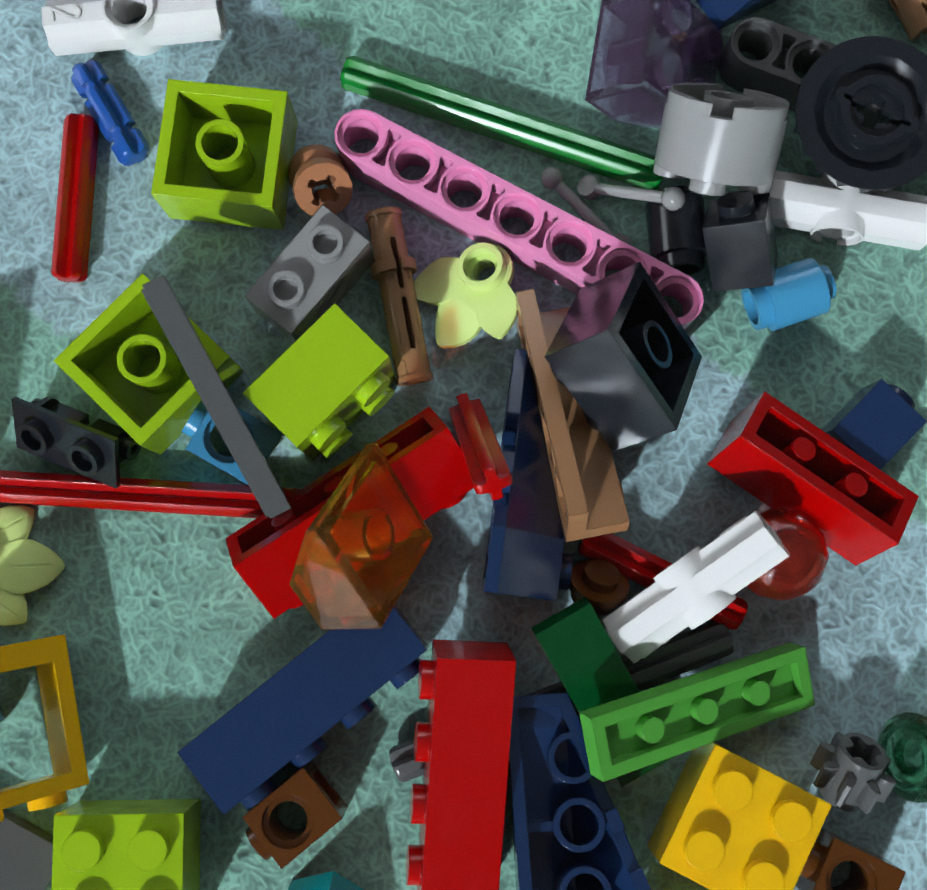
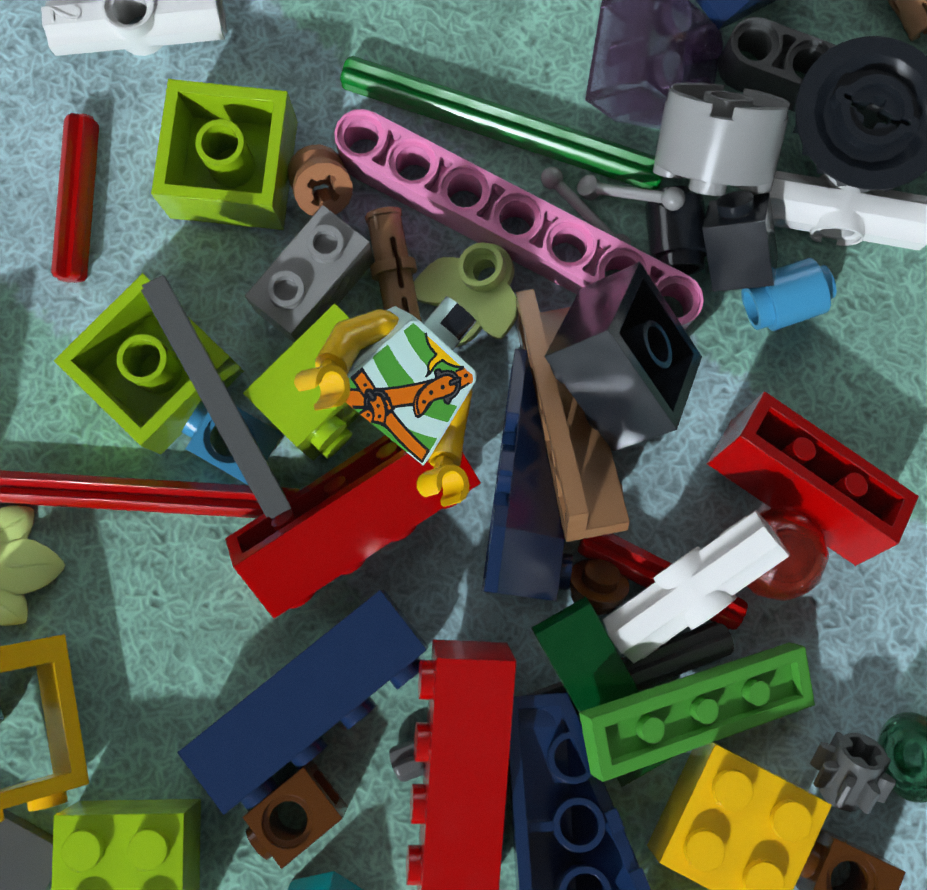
(63, 437): black hinge -> none
(109, 112): blue axle -> none
(360, 548): clear orange slope -> none
(405, 385): none -> torso
(480, 447): red axle -> none
(876, 422): dark blue brick -> none

